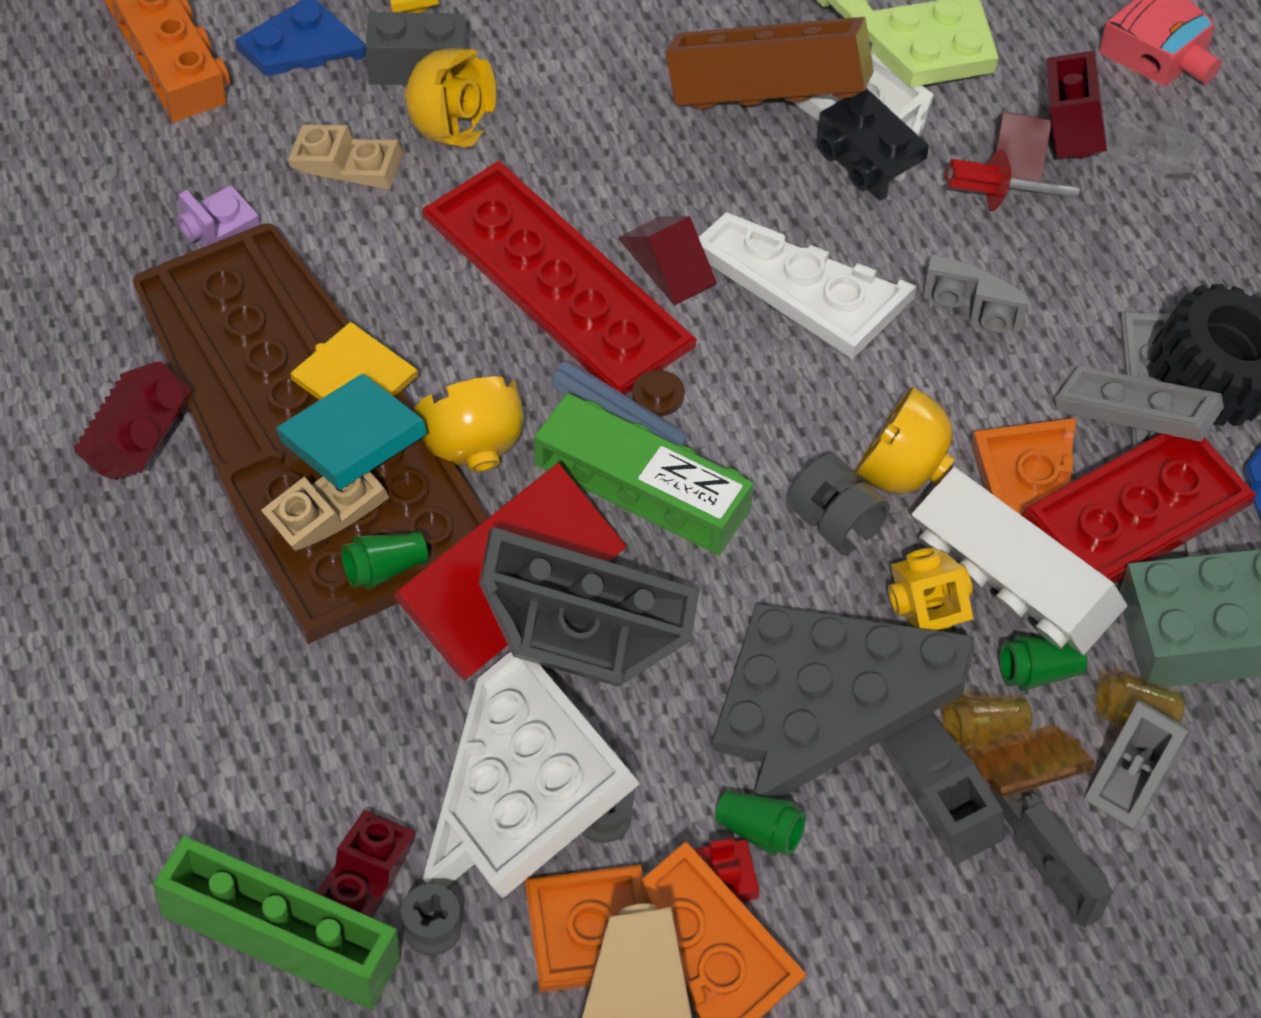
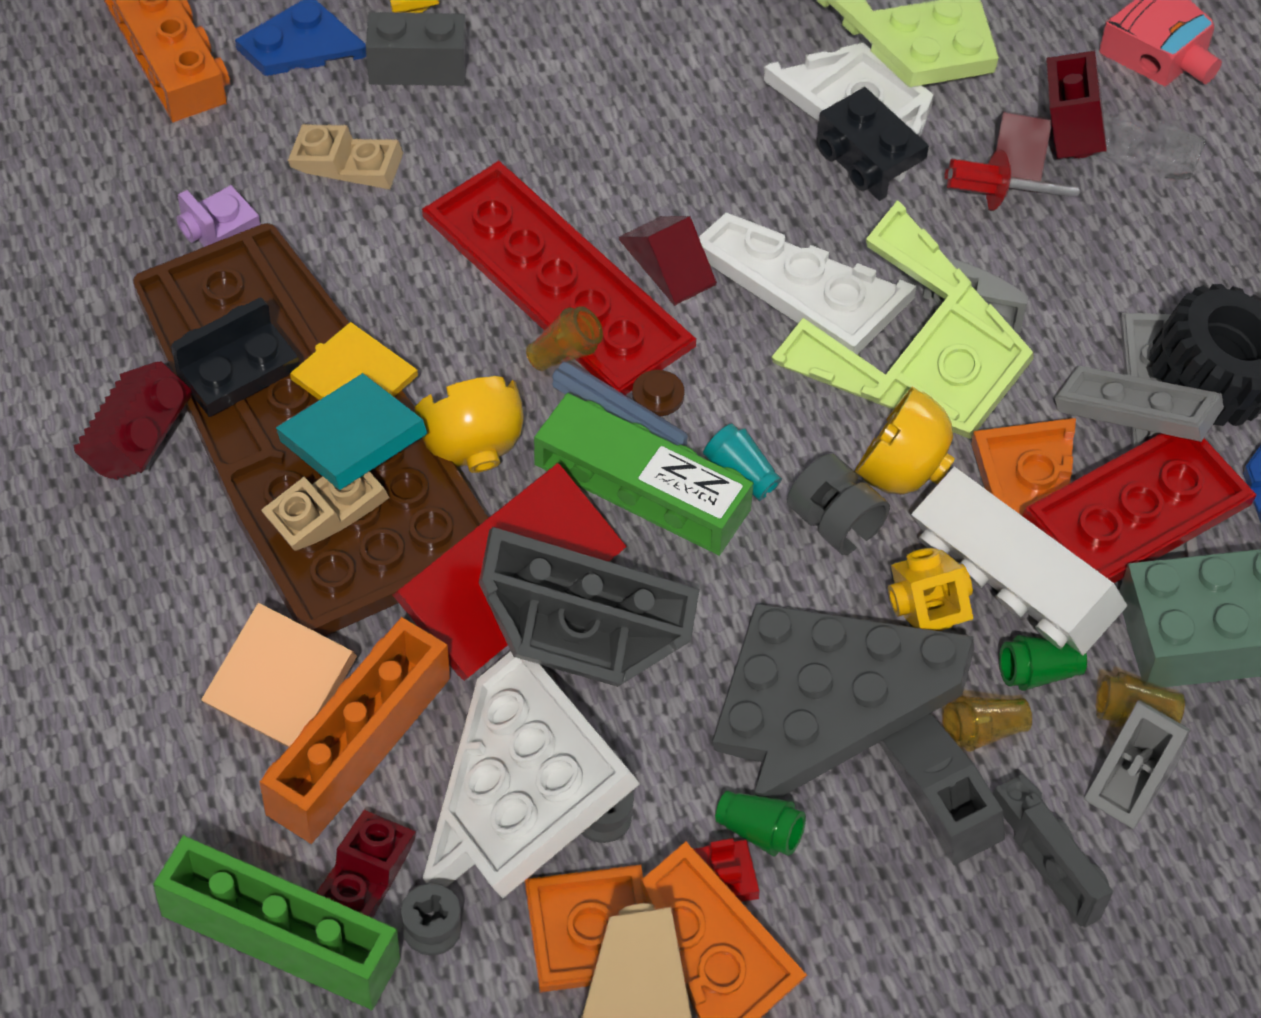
(233, 357): none -> black bracket
(278, 675): none -> light nougat tile
(355, 730): none -> orange brick
(379, 558): green cone -> none
(450, 87): yellow cylinder -> none
(566, 338): none -> clear yellow cone
(739, 451): none -> teal cone
(770, 62): dark orange brick -> none
(959, 358): none -> yellowish green wing
(1030, 760): clear orange piece -> none

